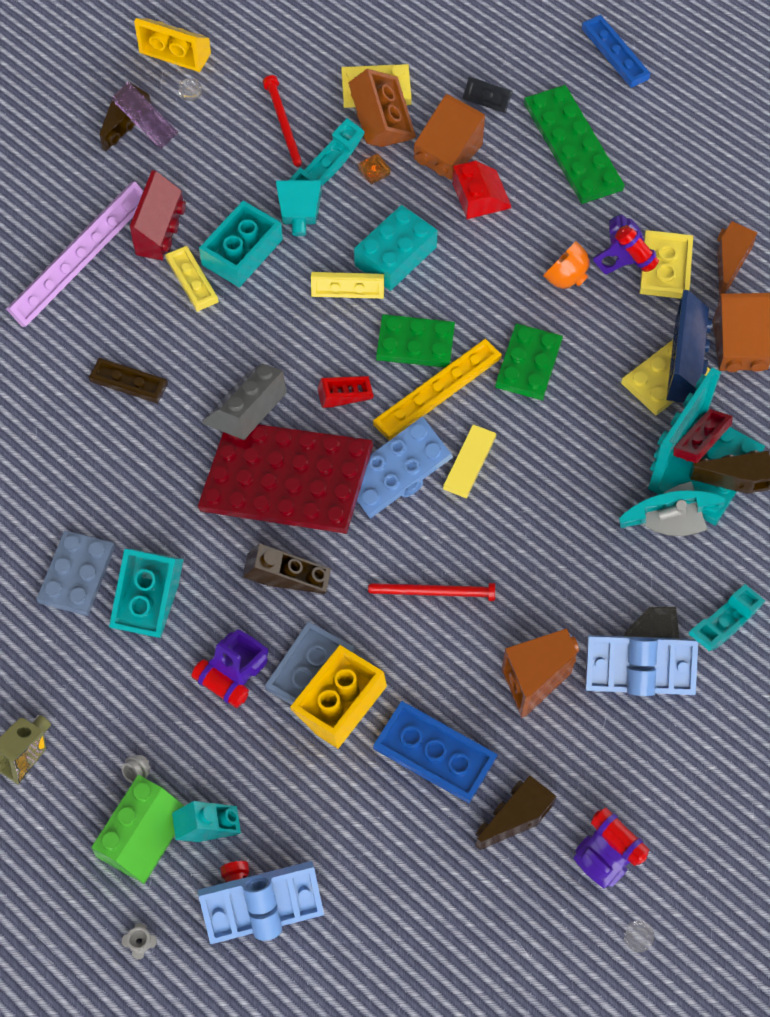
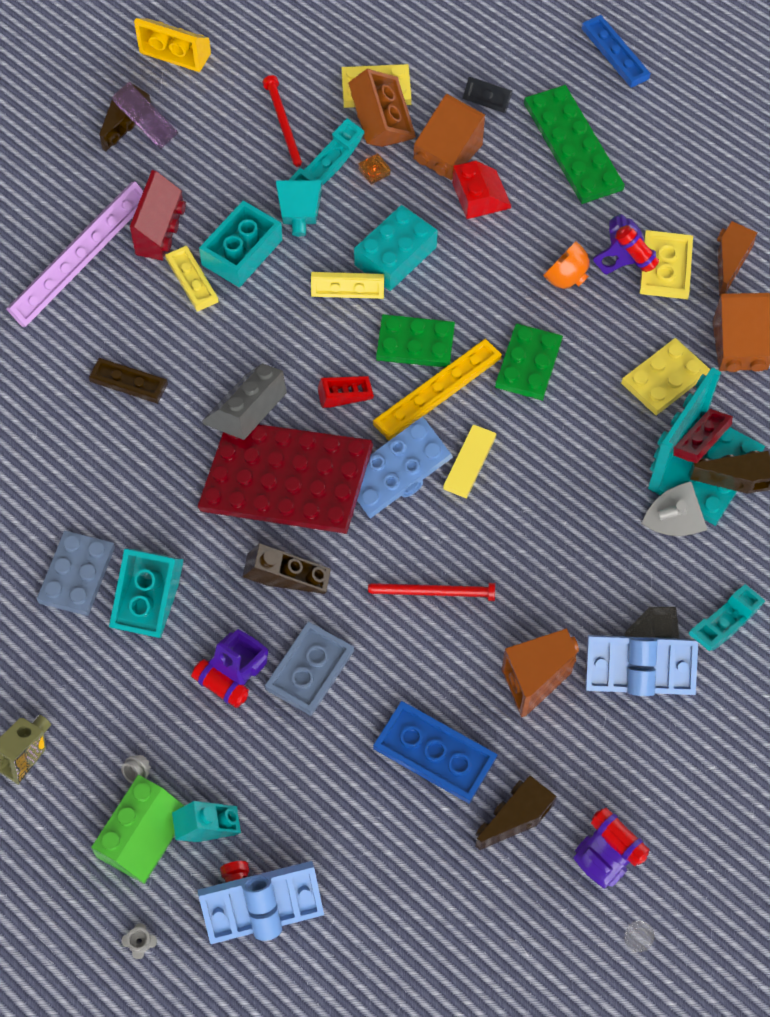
(190, 89): clear tile -> none
(339, 696): yellow slope -> none
(688, 347): dark blue slope -> none
(703, 500): teal slope -> none

